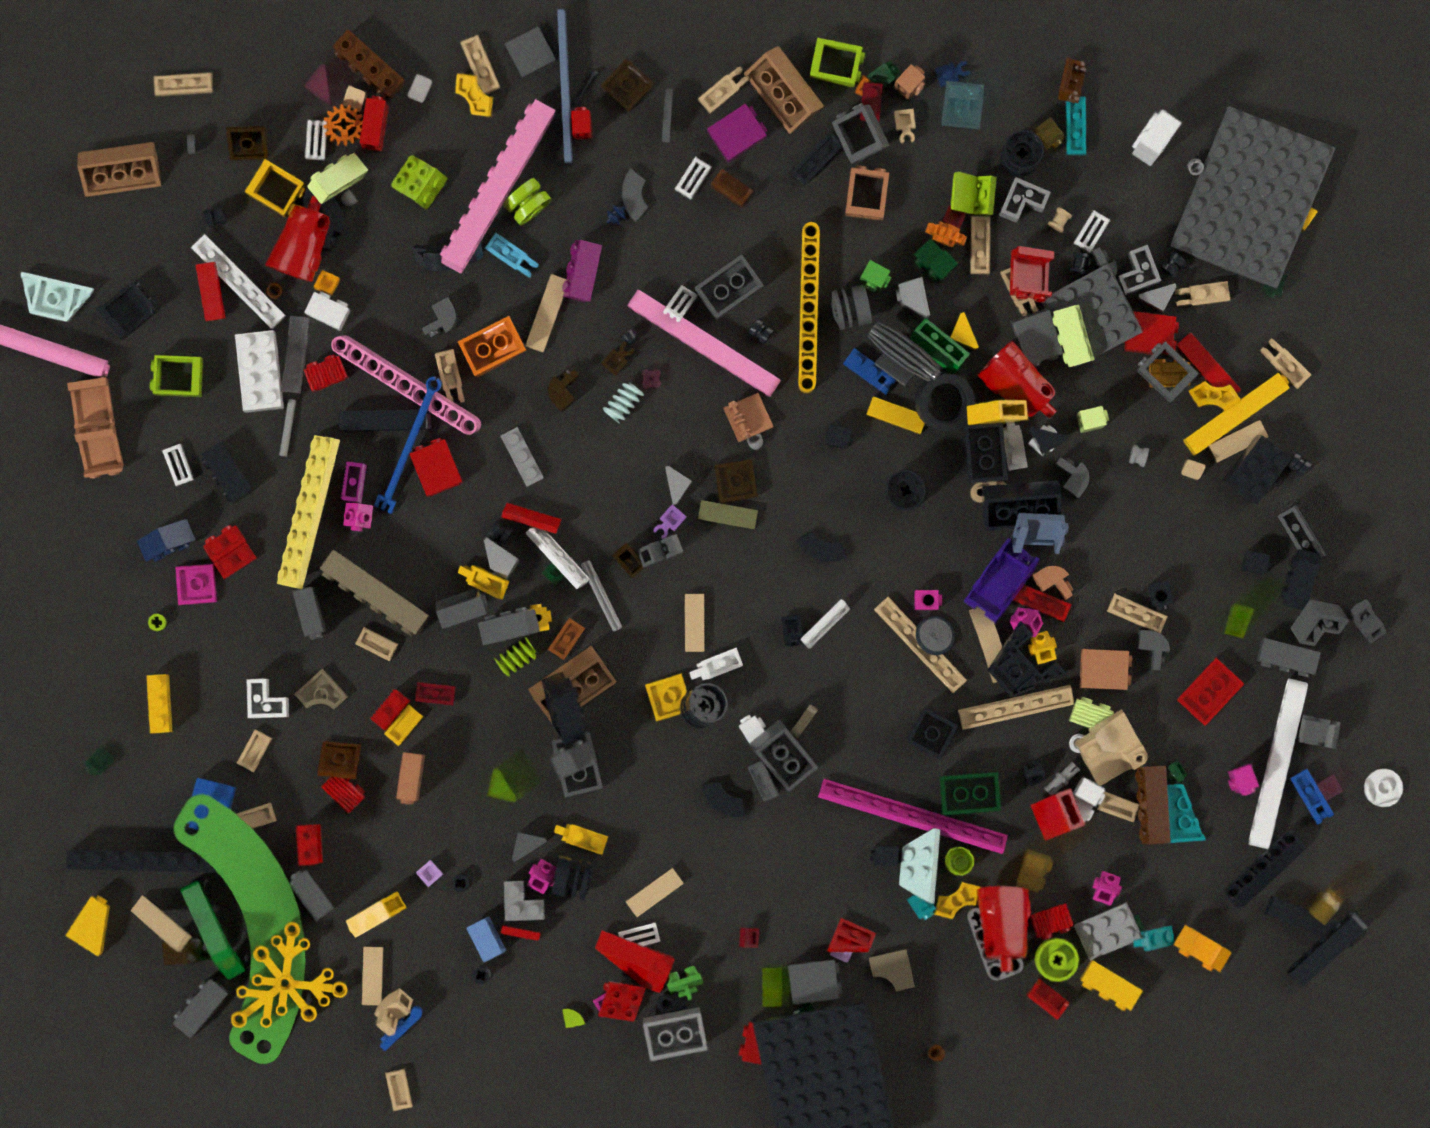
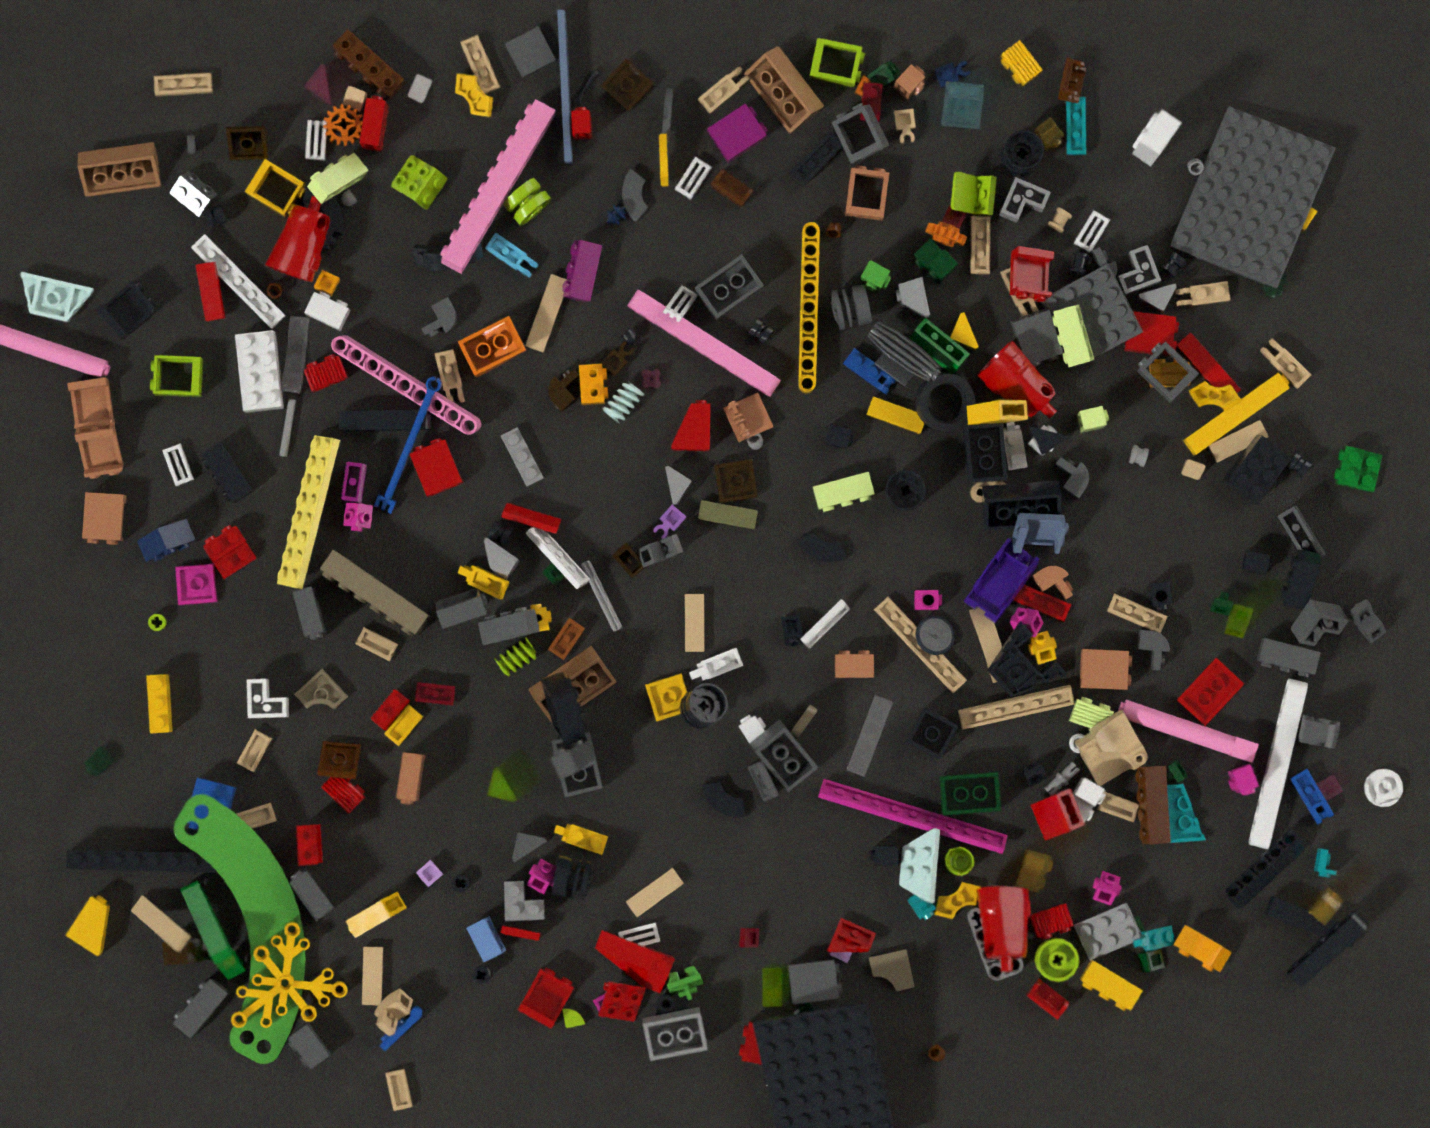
(103, 517): none -> nougat panel
(193, 193): none -> bracket
(309, 1046): none -> dark grey brick
(546, 997): none -> red panel
(592, 384): none -> light orange brick
(663, 159): none -> yellow tile
(695, 429): none -> red slope
(830, 230): none -> reddish brown hinge
(843, 491): none -> yellowish green brick
(854, 665): none -> nougat brick
(869, 735): none -> clear slope
(1020, 63): none -> yellow brick
(1151, 960): none -> dark green slope
(1189, 731): none -> bright pink brick
(1222, 605): none -> dark green tile
(1322, 860): none -> teal bracket
(1358, 468): none -> green plate

